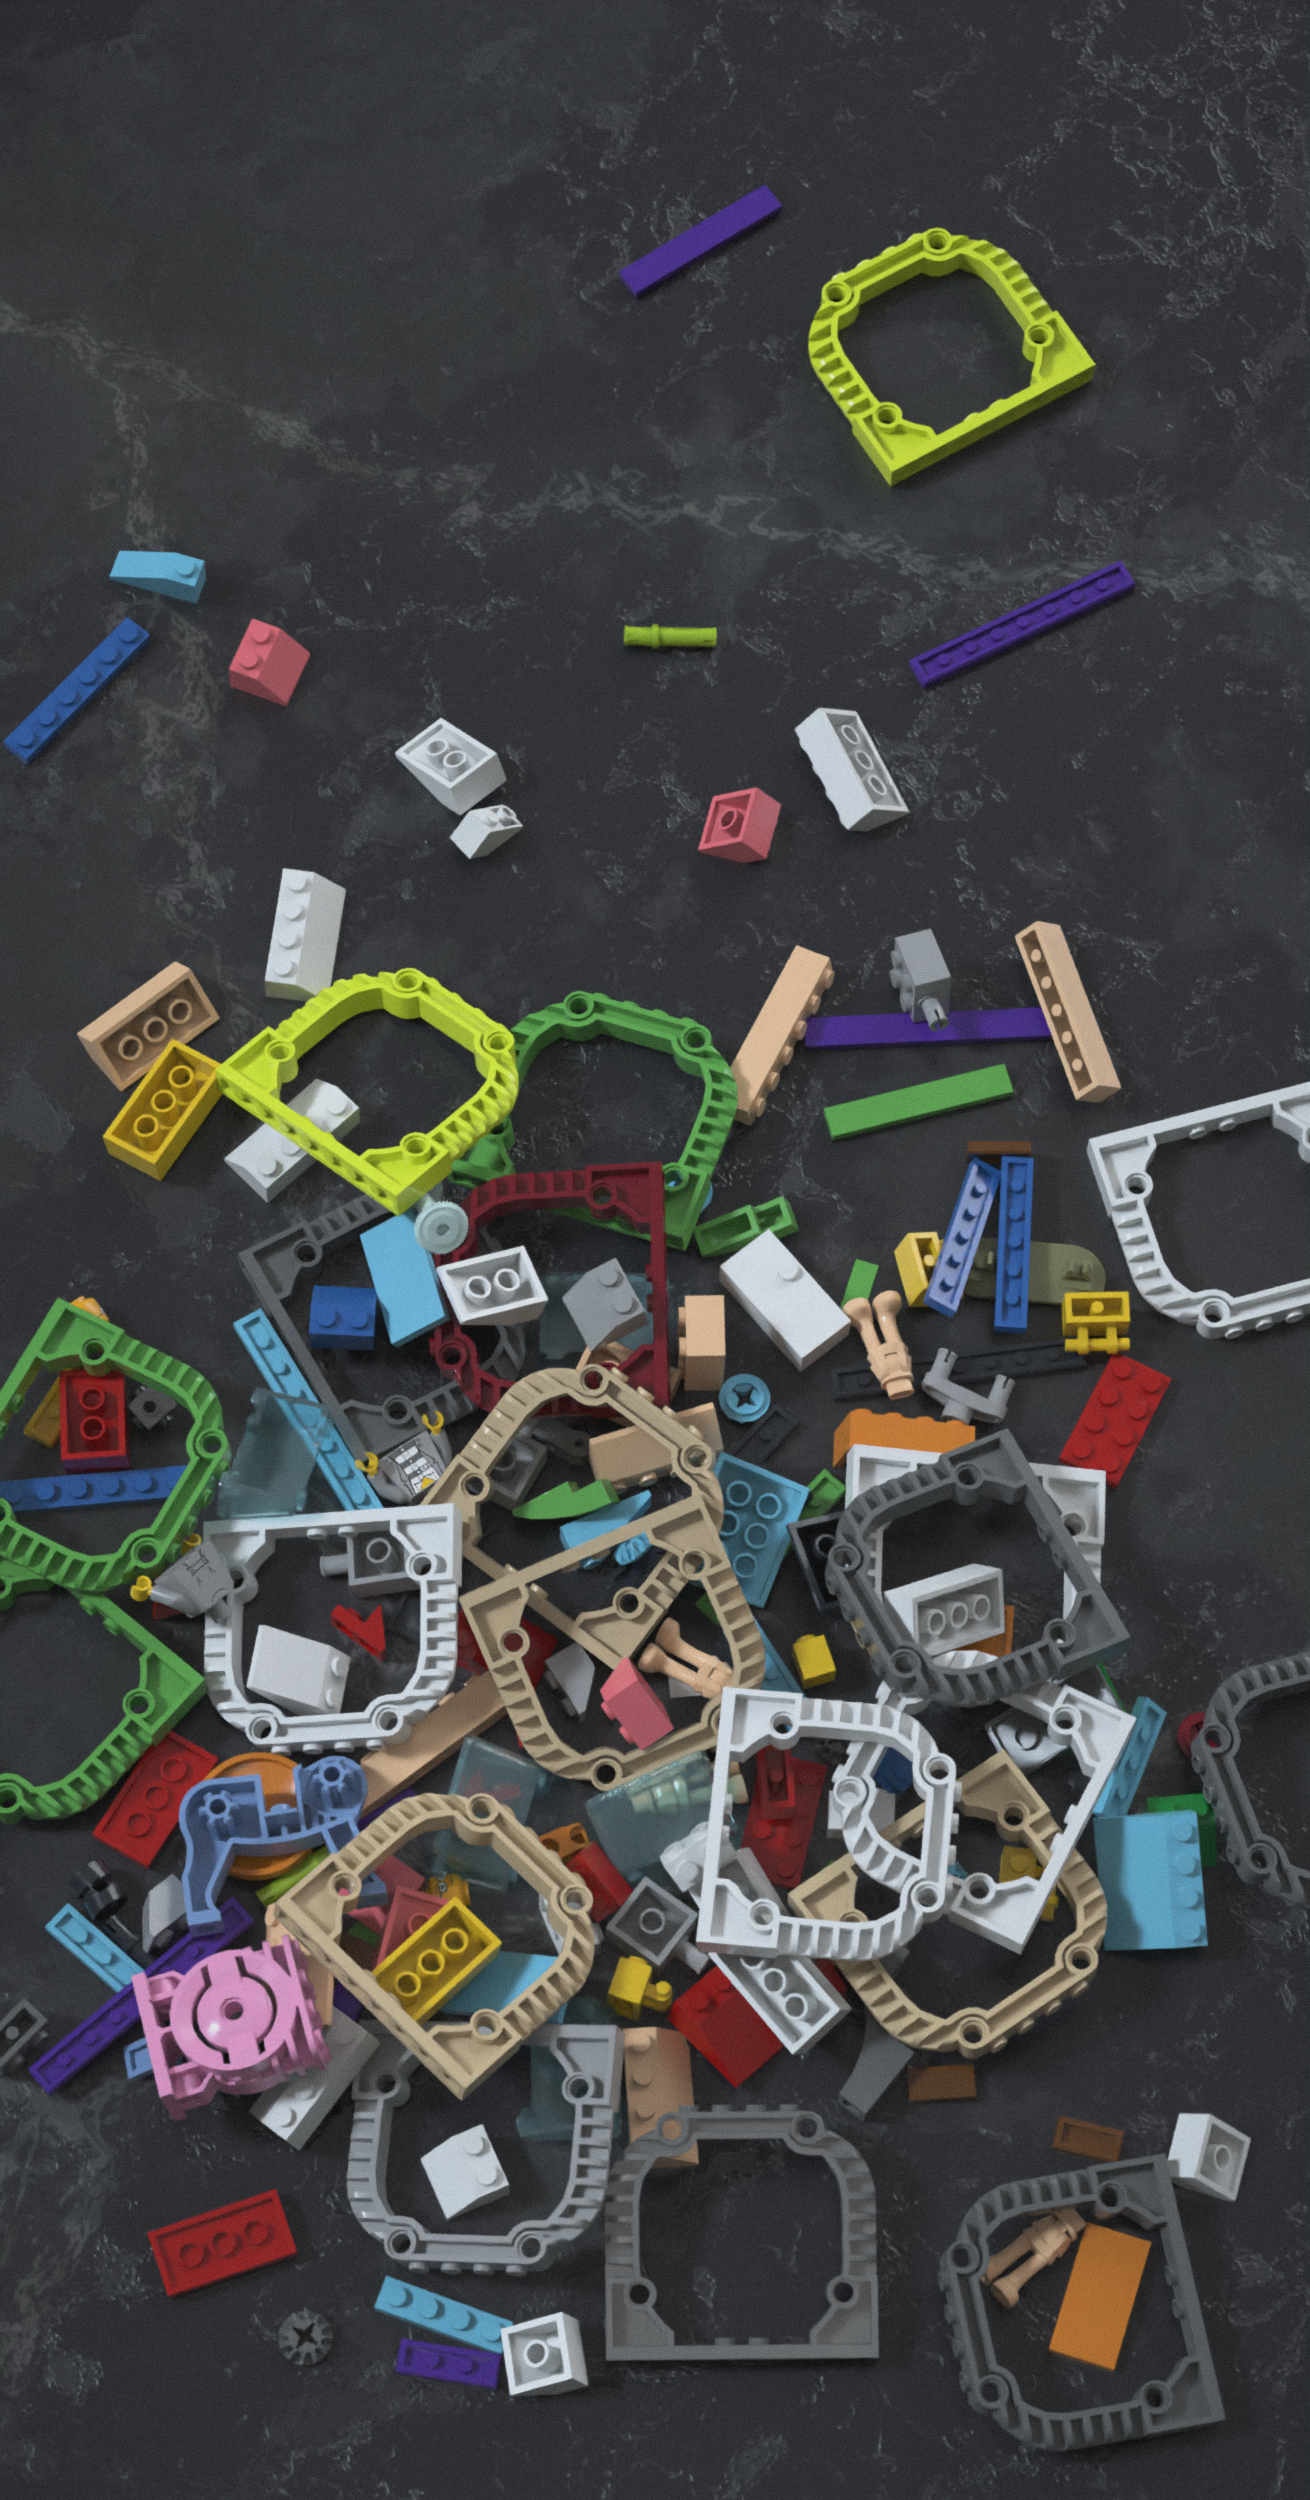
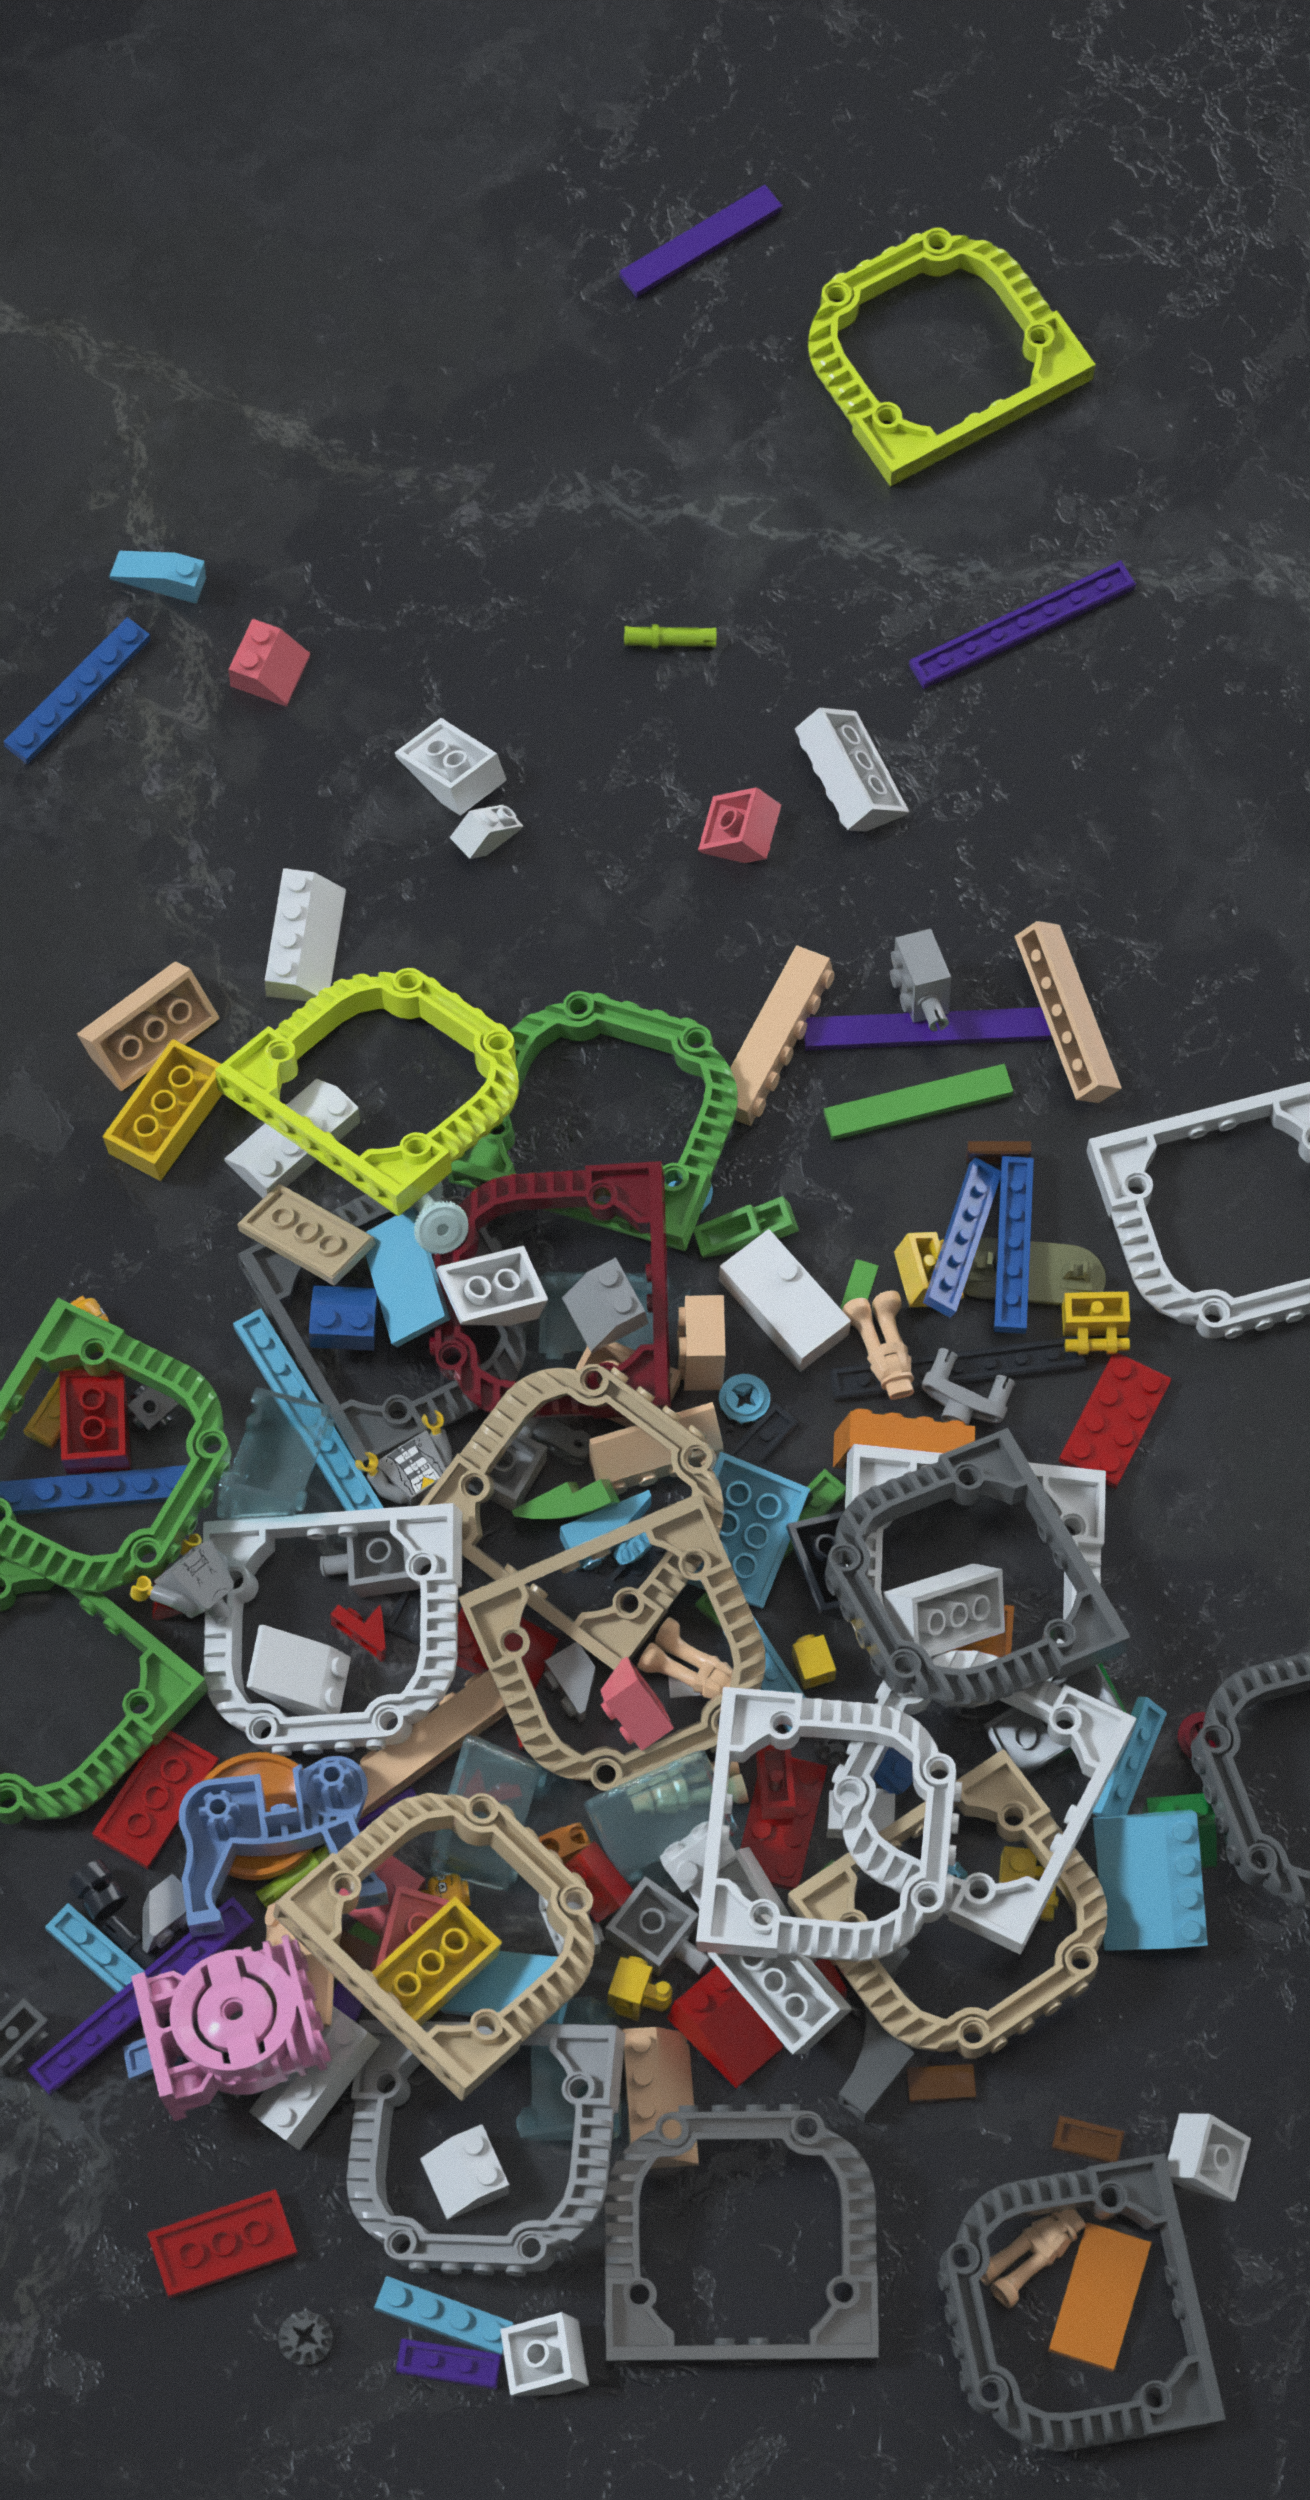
(306, 1234): none -> tan tile

